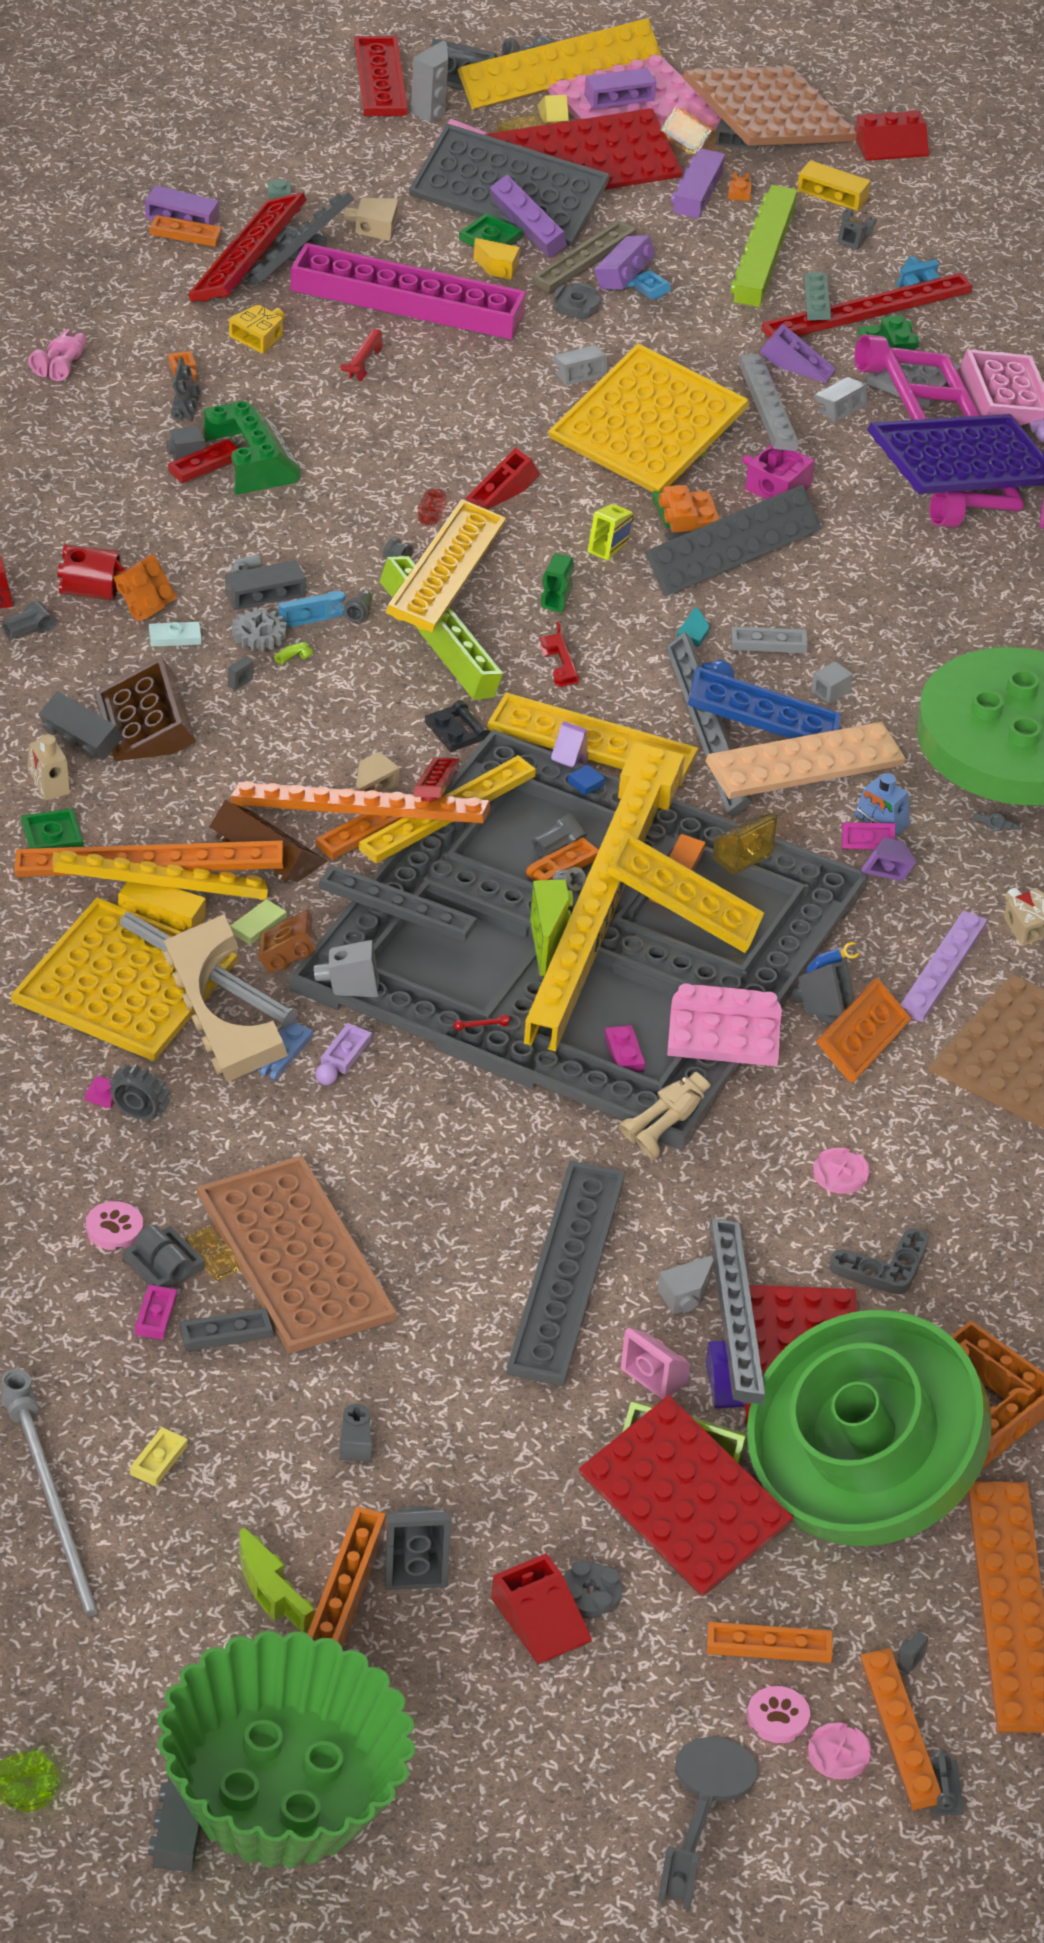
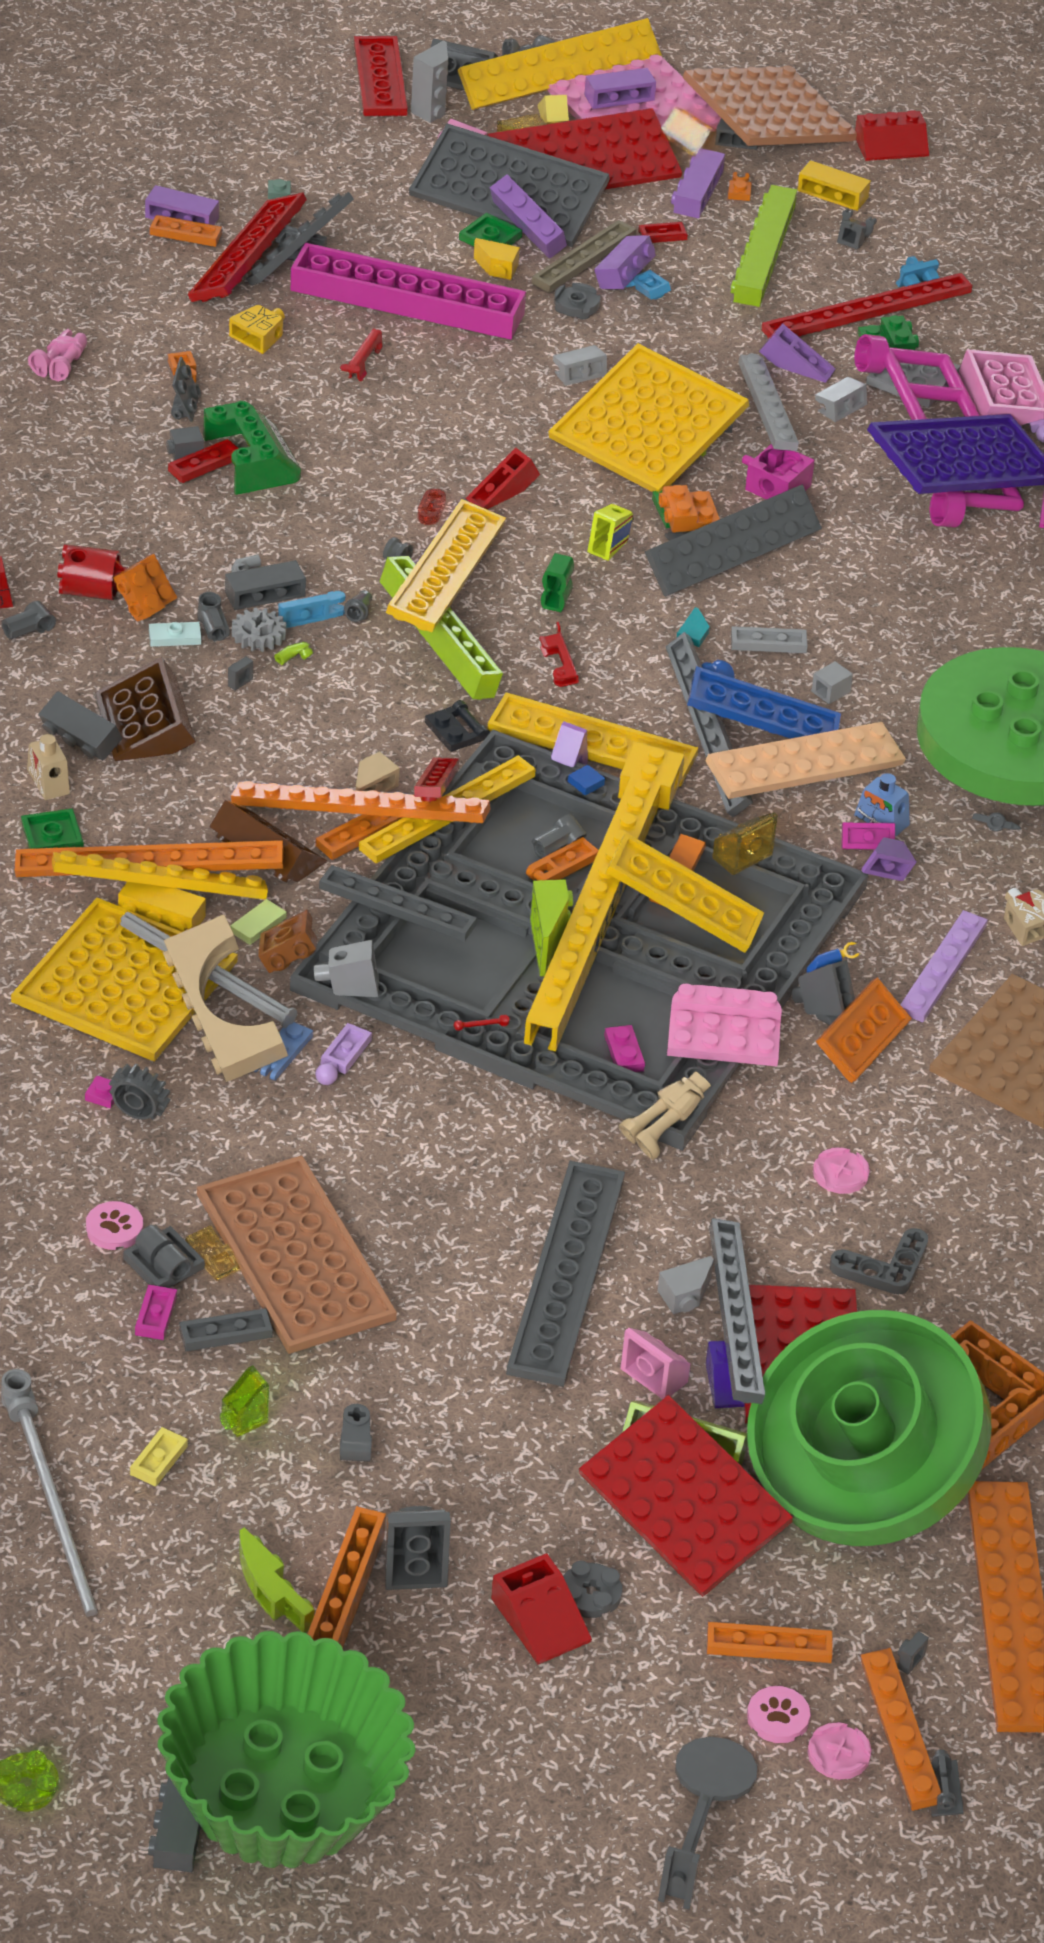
(212, 616): none -> dark grey piece
(246, 1403): none -> clear neon green slope
(374, 217): tan torso -> none
(574, 878): light grey bush -> none
(664, 232): none -> red tile
(817, 296): sand green plate -> none

